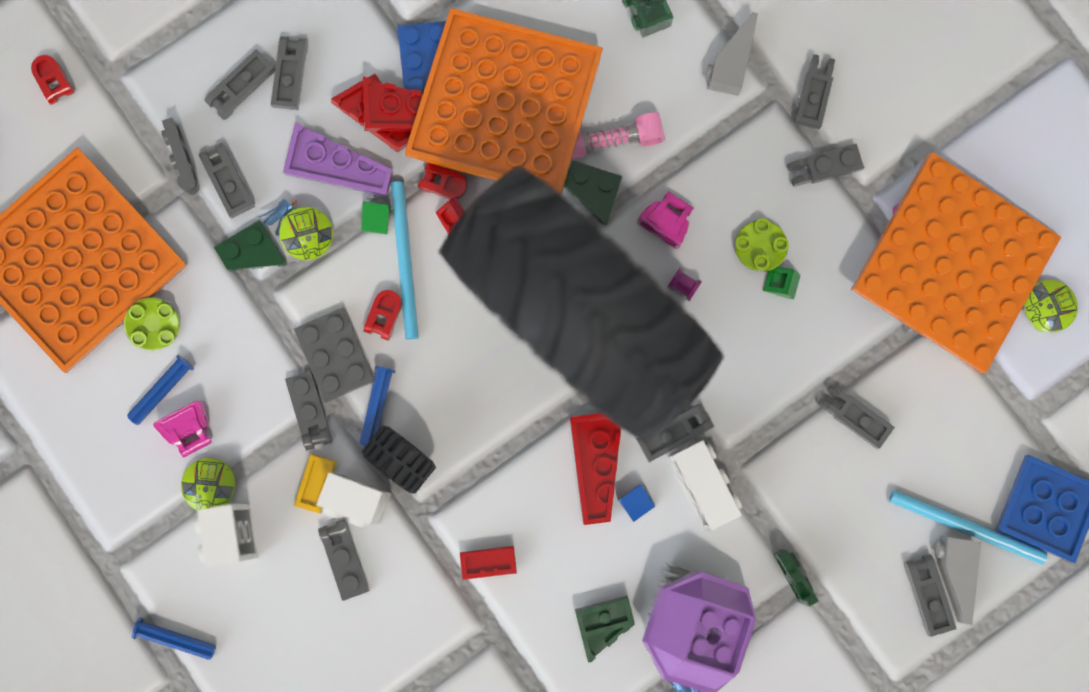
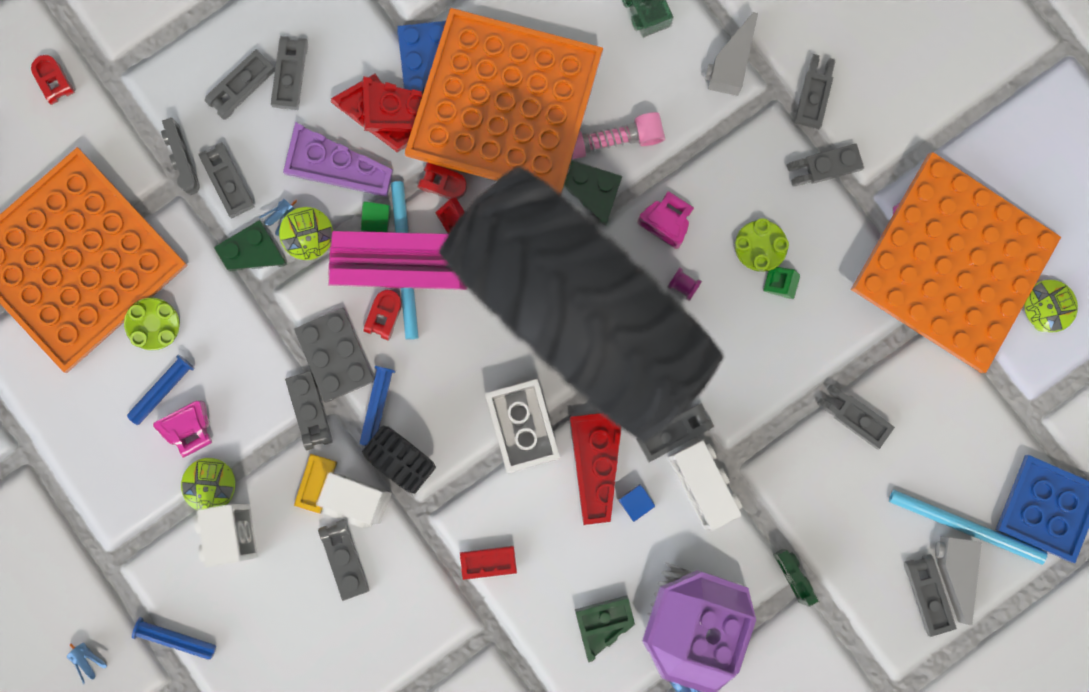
(79, 655): none -> flat silver piece
(389, 261): none -> dark pink piece
(522, 426): none -> white brick

